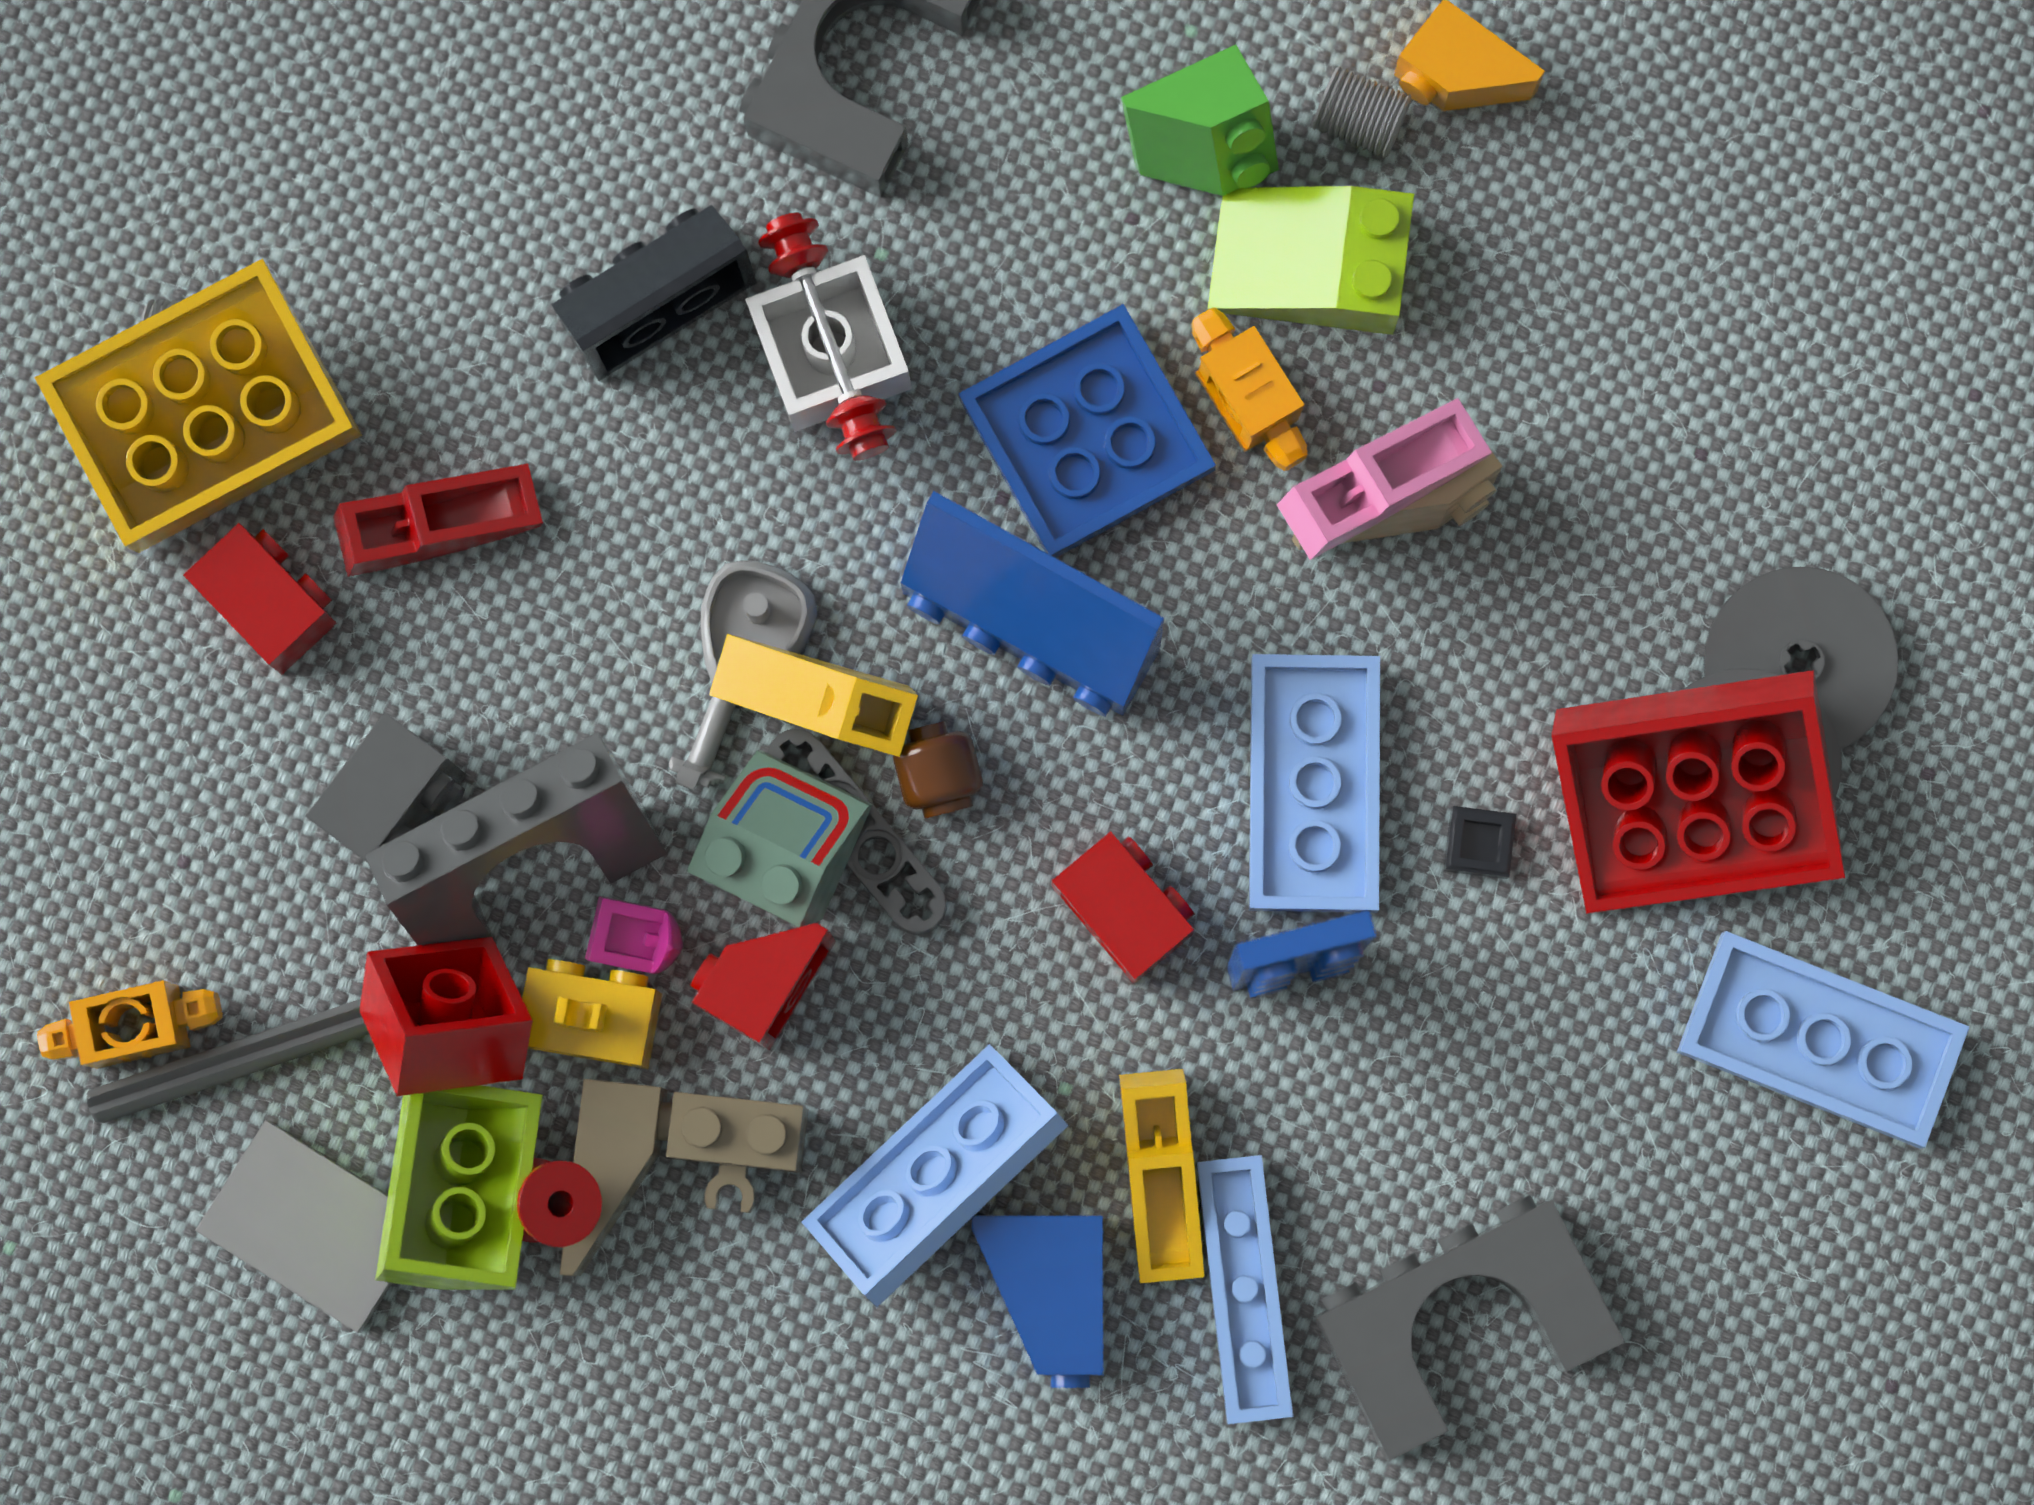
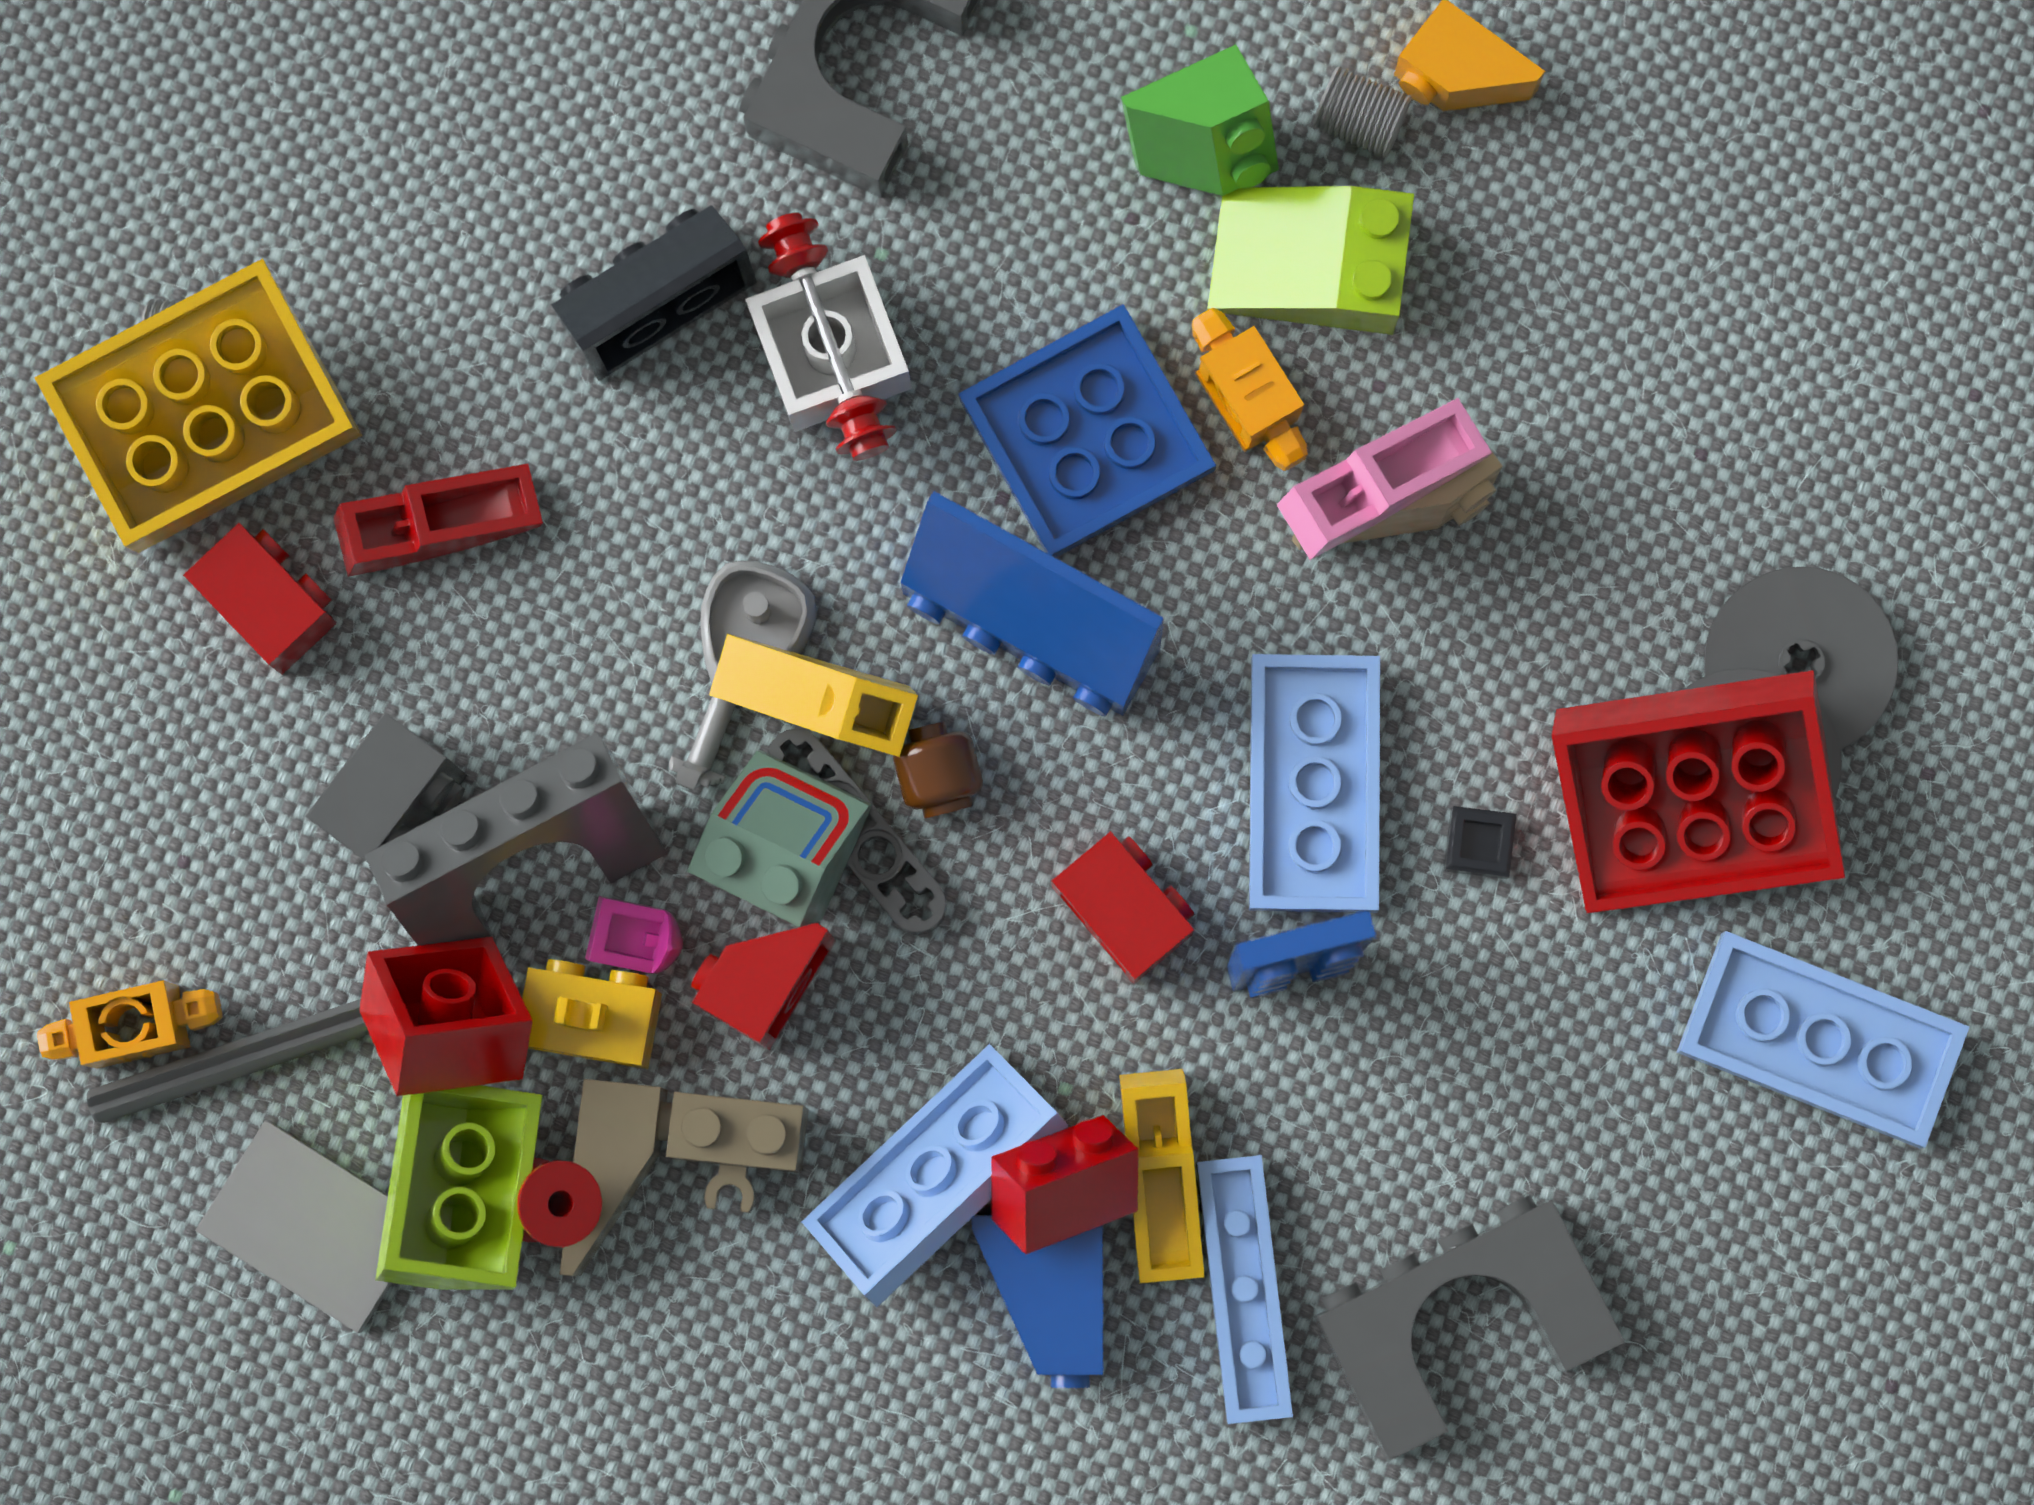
(1064, 1184): none -> red brick

